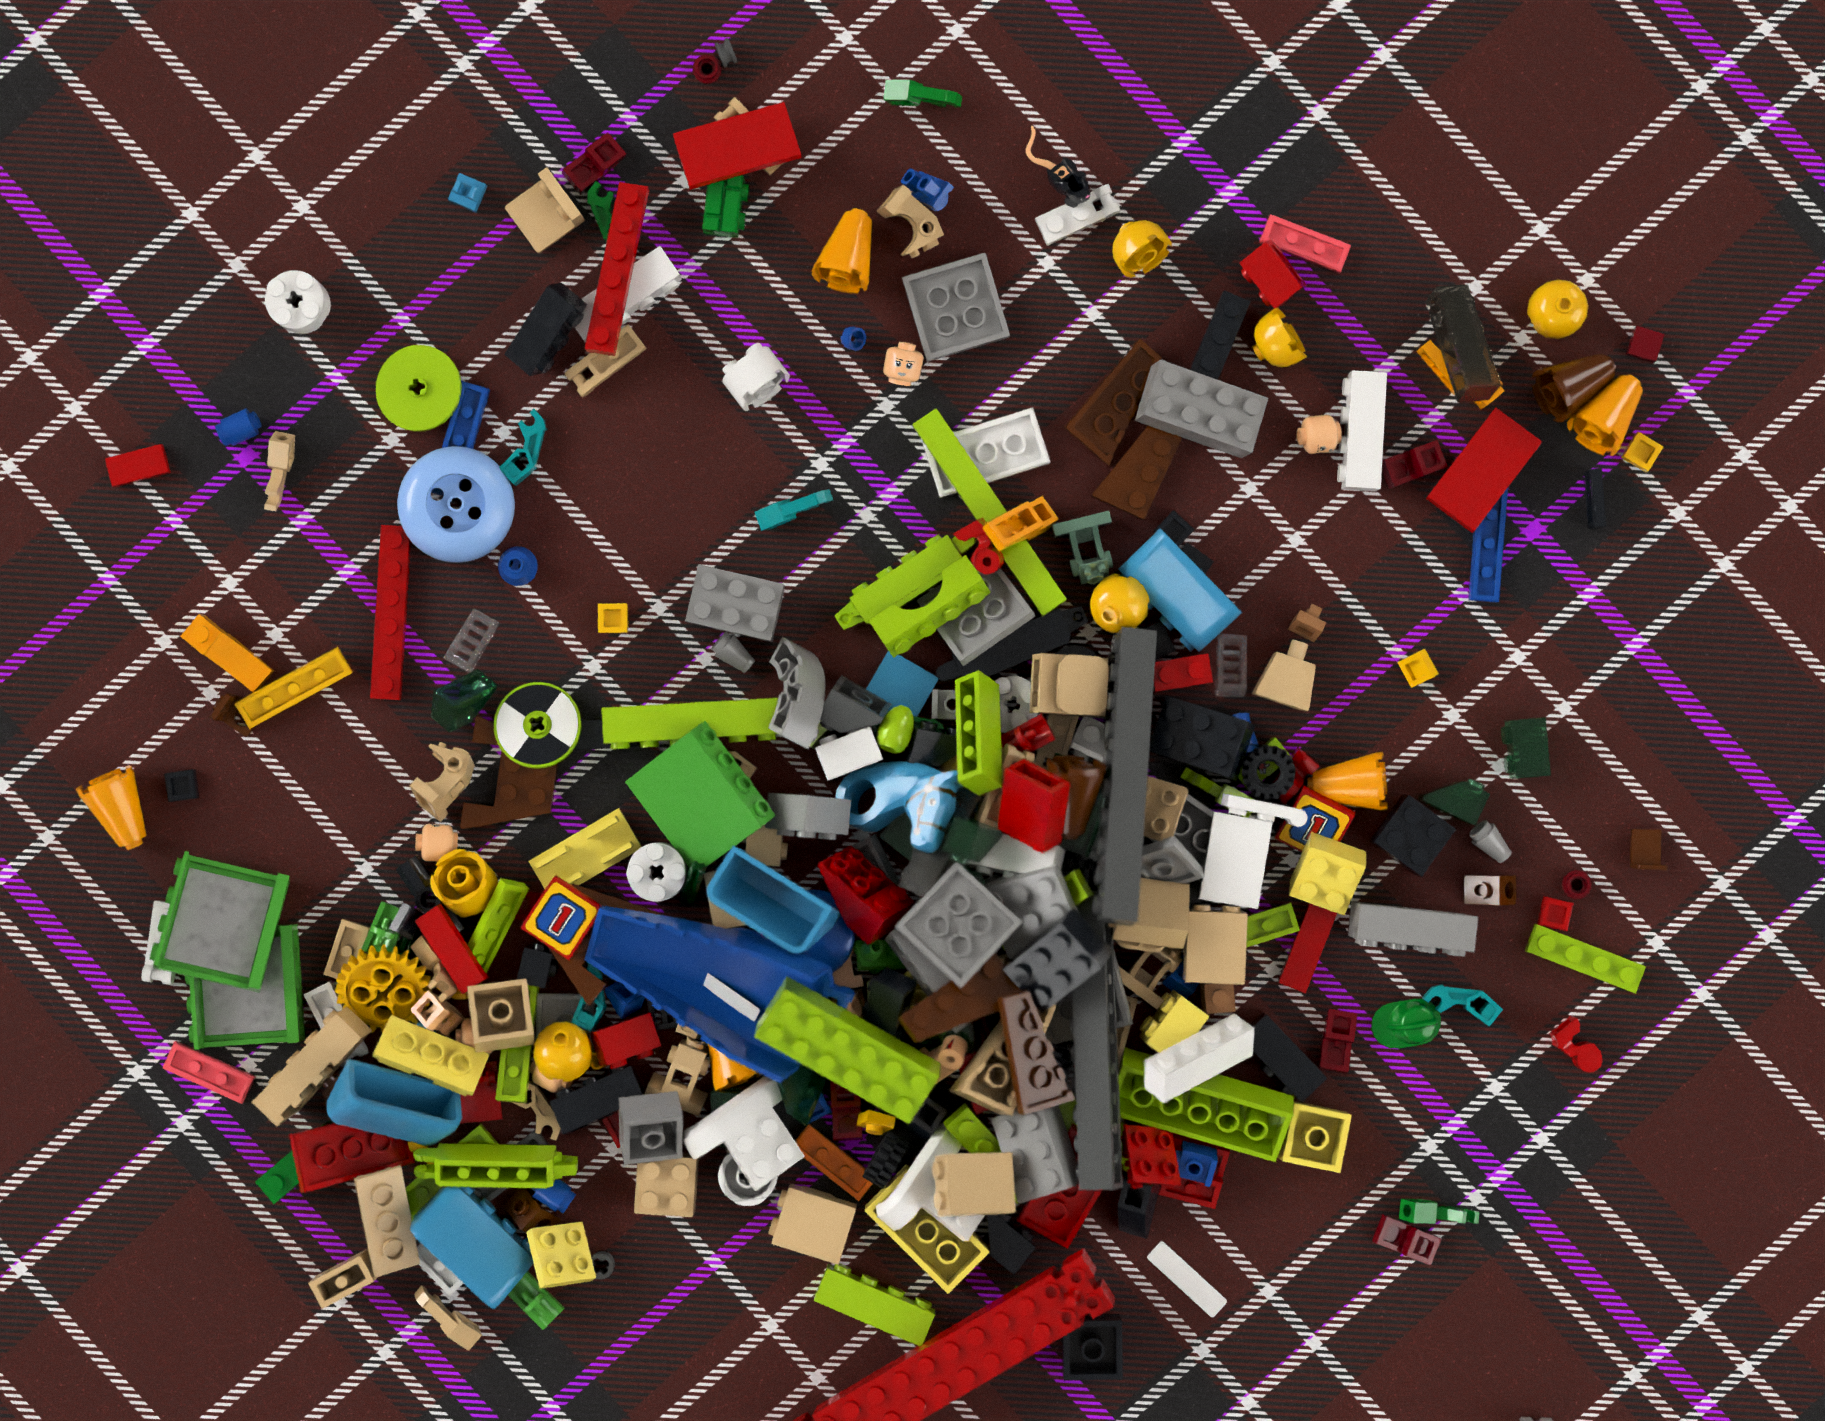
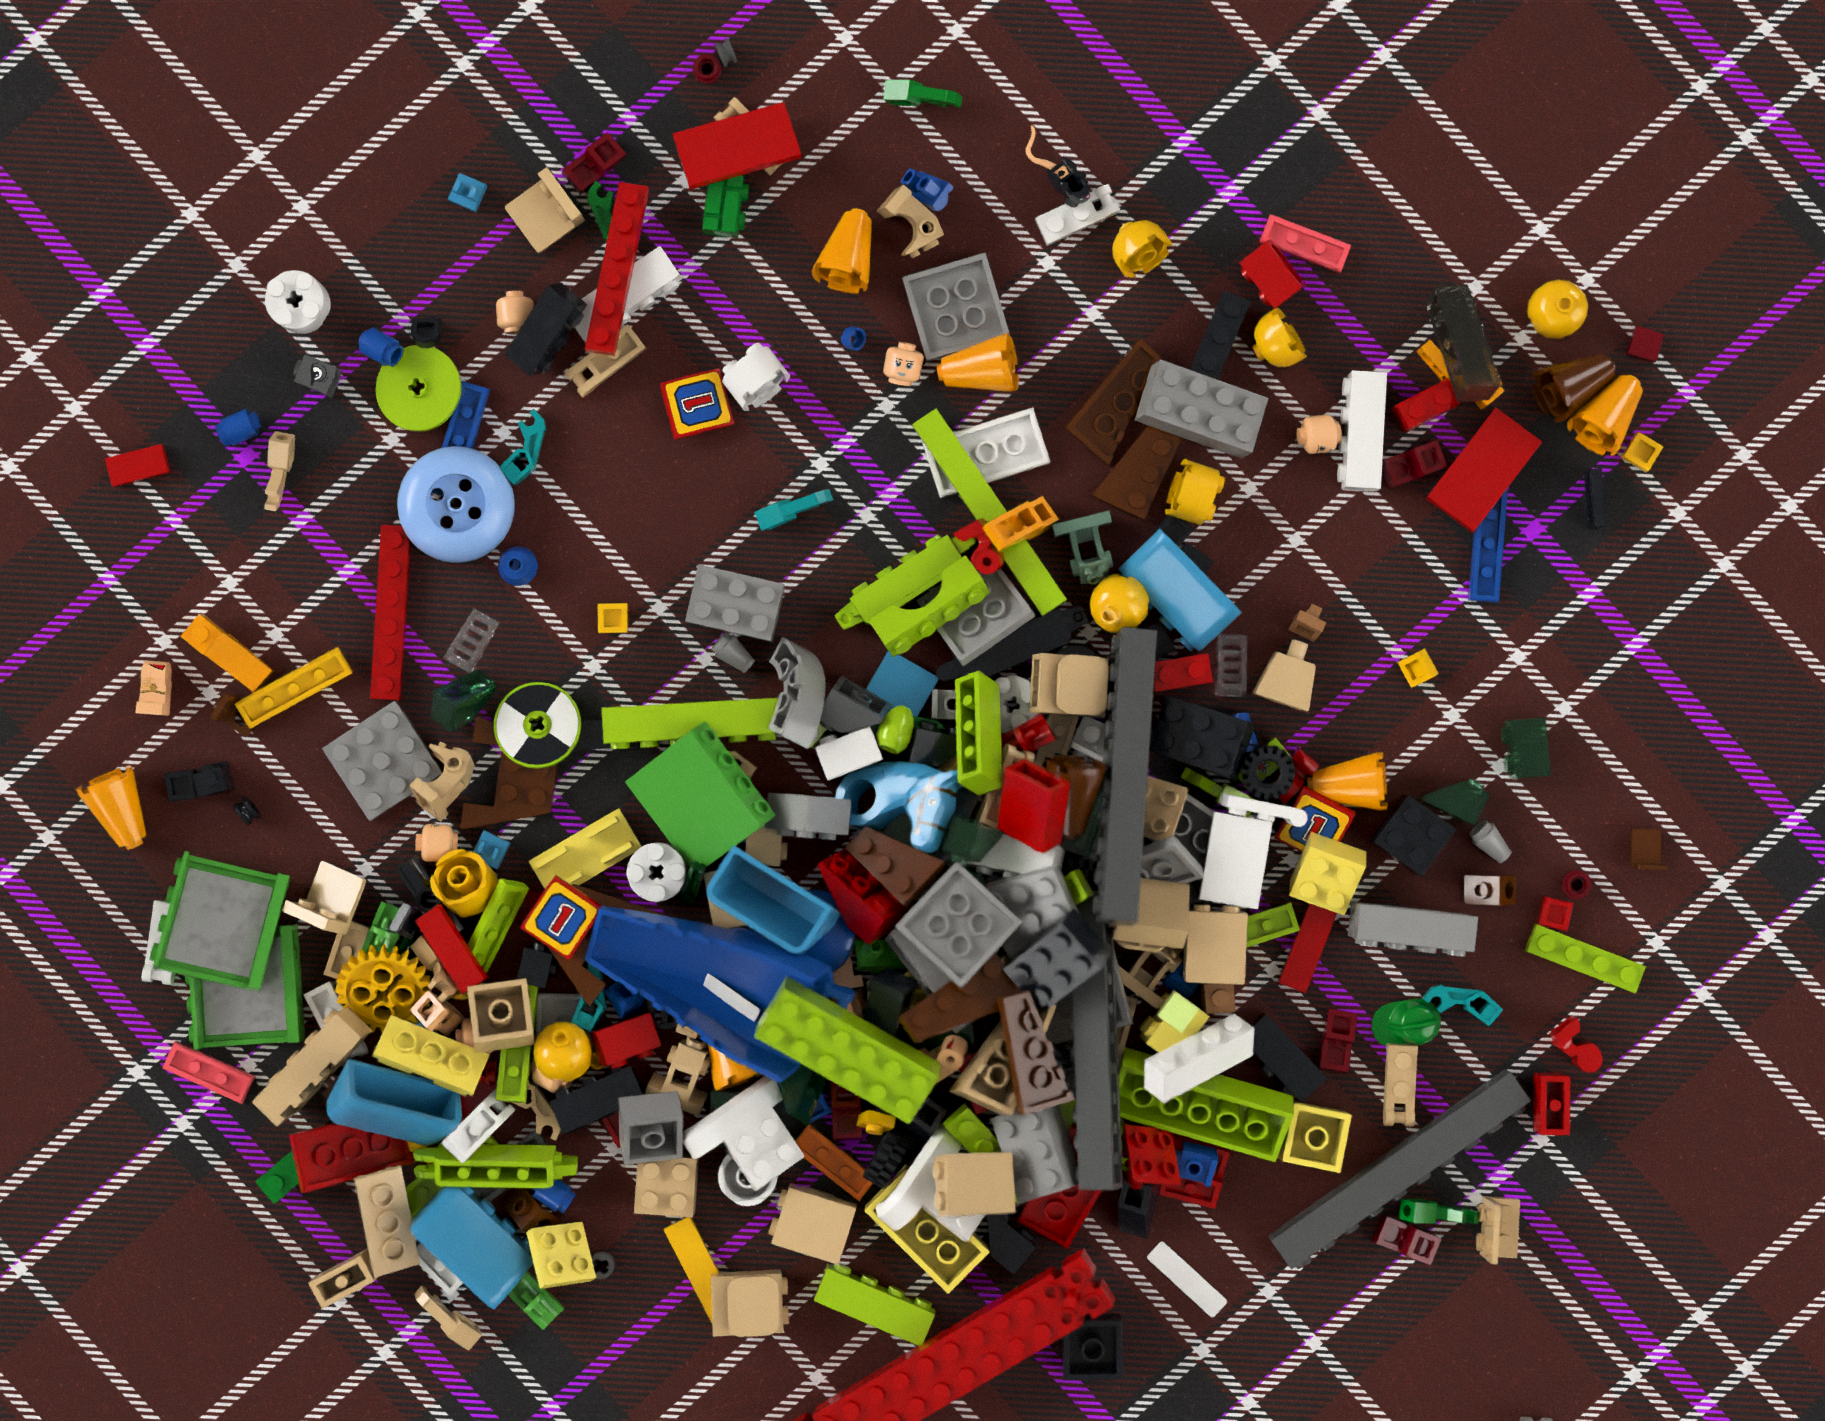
(155, 688): none -> light nougat leg
(213, 779): none -> black brick
(247, 810): none -> black bush
(317, 375): none -> dark grey brick
(330, 899): none -> bracket
(380, 347): none -> blue brick
(382, 760): none -> light grey plate
(426, 331): none -> black tile
(477, 1127): none -> white plate
(492, 849): none -> dark azure tile
(513, 311): none -> light nougat head
(694, 1258): none -> yellow tile
(696, 404): none -> slope
(748, 1303): none -> tan brick
(894, 864): none -> reddish brown wing
(982, 366): none -> light orange cone
(1177, 1011): none -> yellowish green tile
(1194, 492): none -> yellow brick
(1399, 1169): none -> dark grey brick
(1400, 1083): none -> tan plate
(1425, 406): none -> red brick
(1498, 1228): none -> tan bracket
(1551, 1103): none -> red brick

